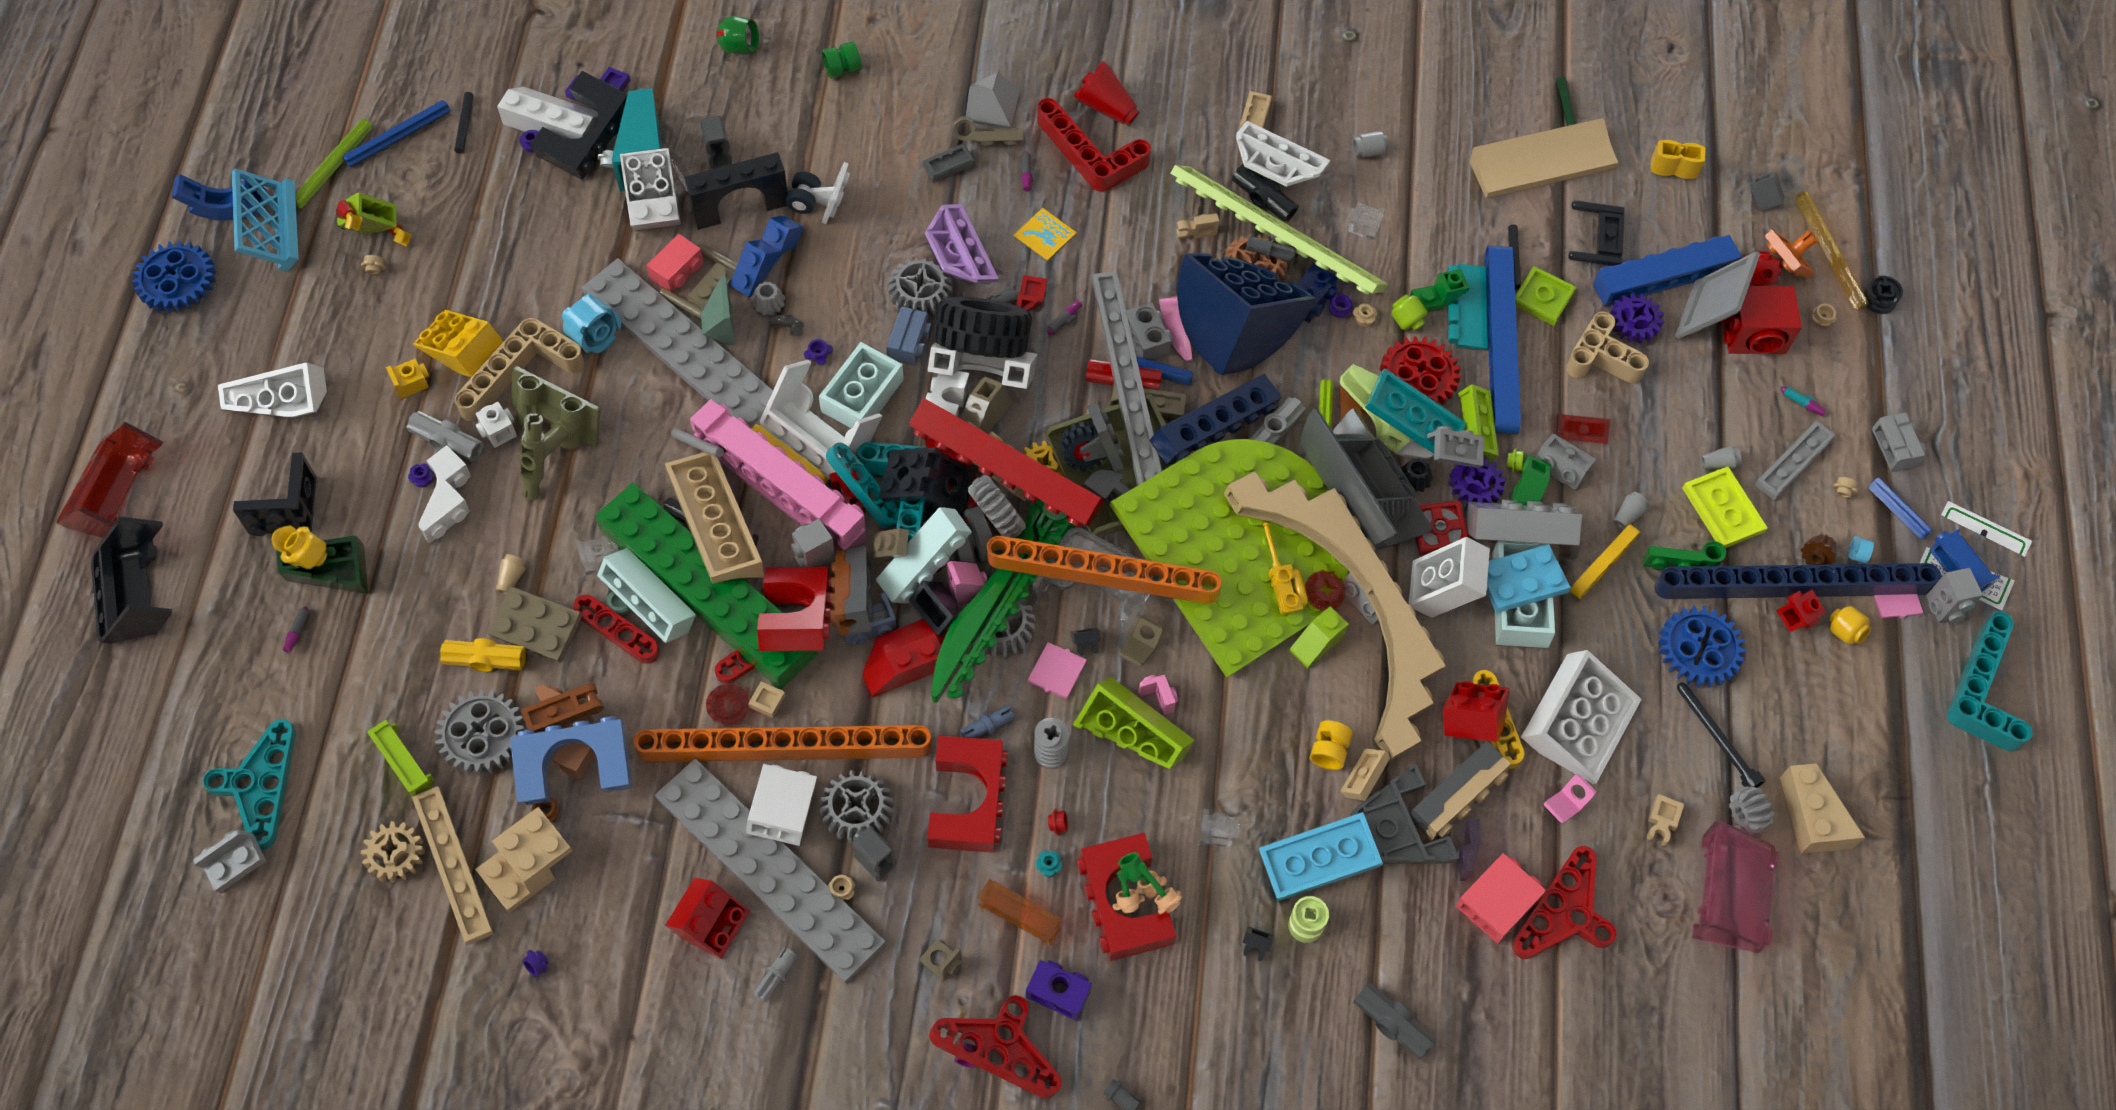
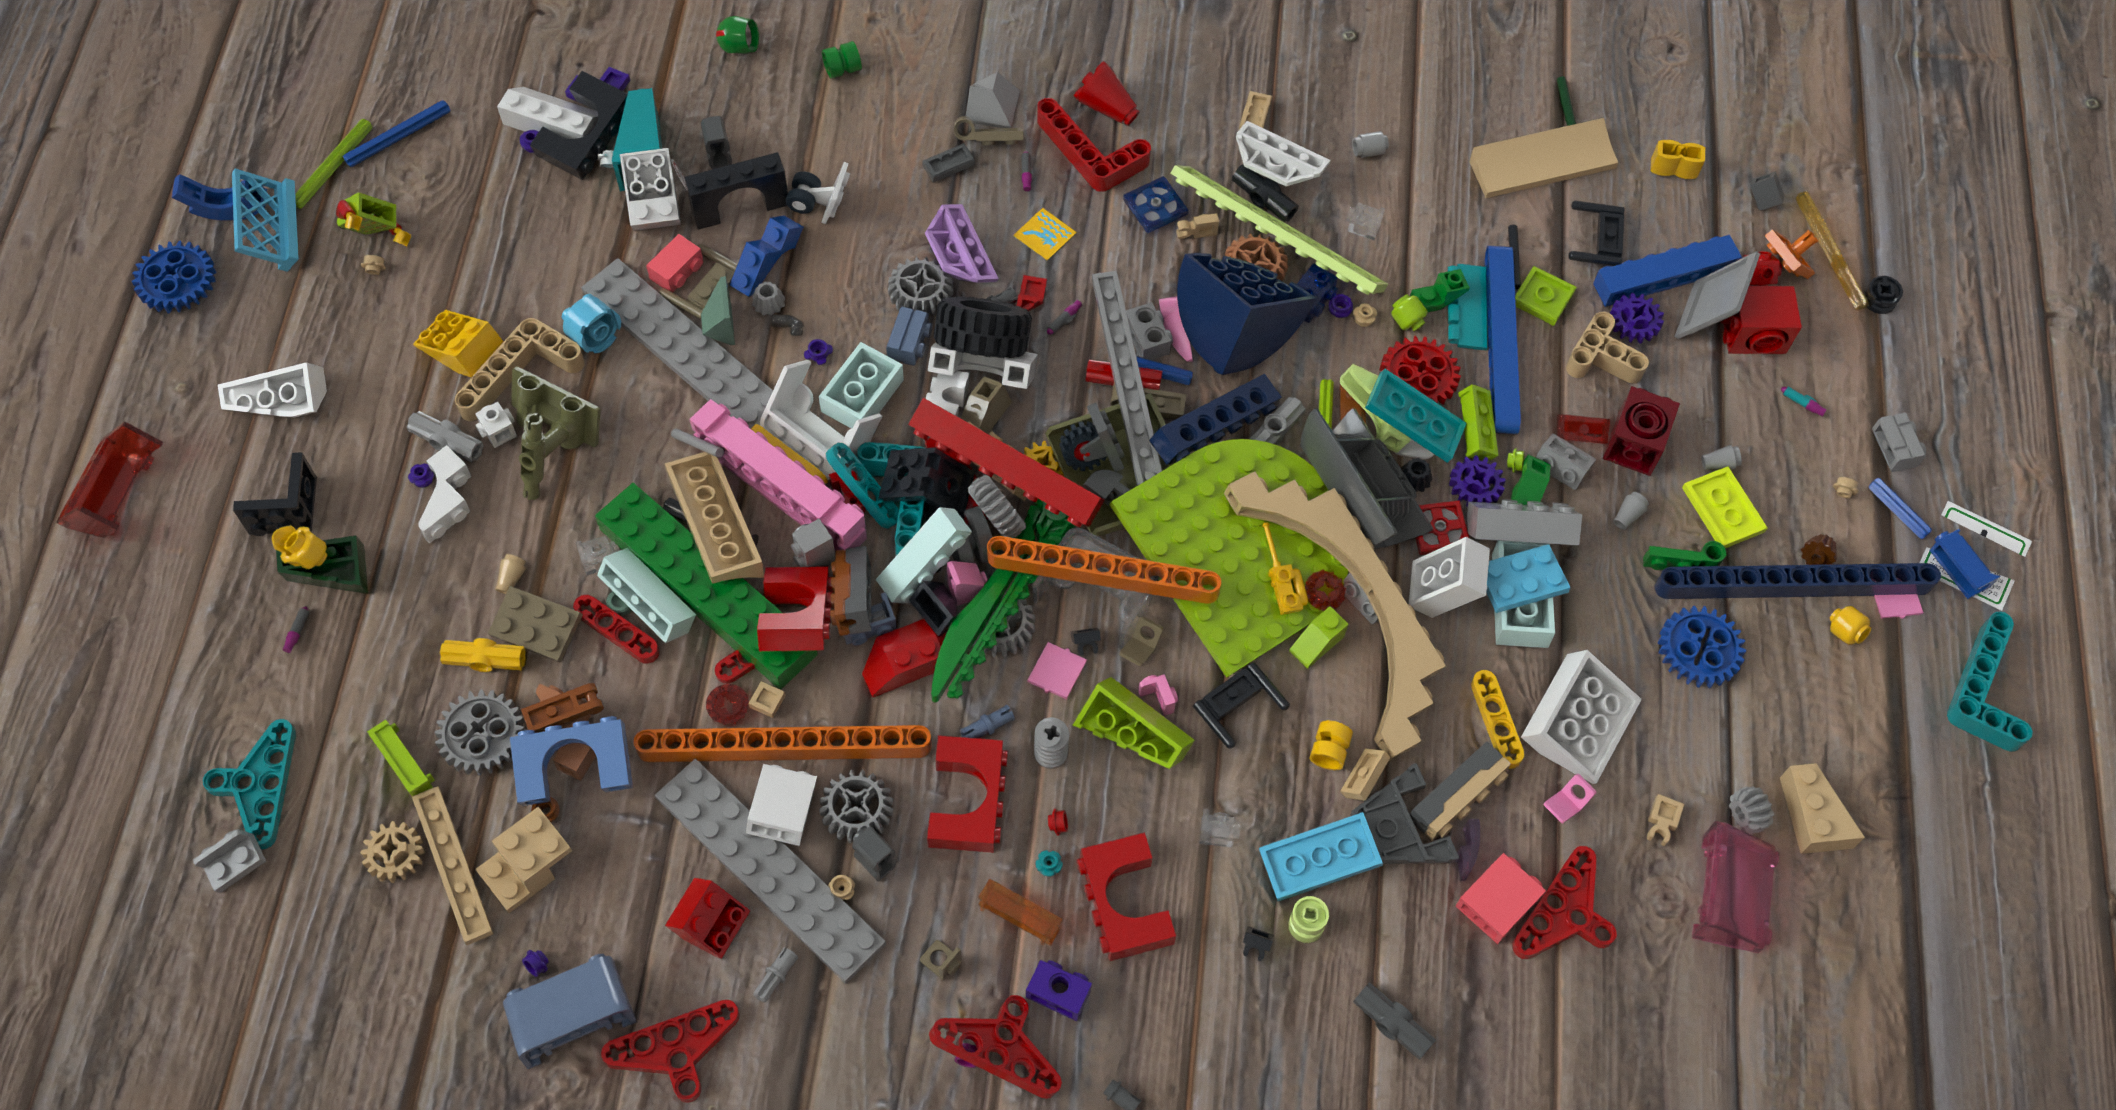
(122, 582): black windscreen -> none
(408, 378): yellow brick -> none
(464, 122): black bar -> none
(566, 1008): none -> sand blue windscreen
(689, 1042): none -> red beam
(889, 545): dark tan plate -> none
(1148, 884): plant -> none
(1155, 204): none -> clear blue piece
(1234, 694): none -> black plate
(1269, 248): dark grey axle -> none
(1457, 447): light grey bracket -> none
(1476, 711): red slope -> none
(1605, 561): yellow beam -> none
(1641, 430): none -> dark red brick
(1748, 776): black piece -> none
(1795, 460): light grey tile -> none
(1801, 610): red brick -> none
(1824, 310): tan plate -> none
(1860, 549): medium azure beam -> none
(1954, 595): light grey brick -> none

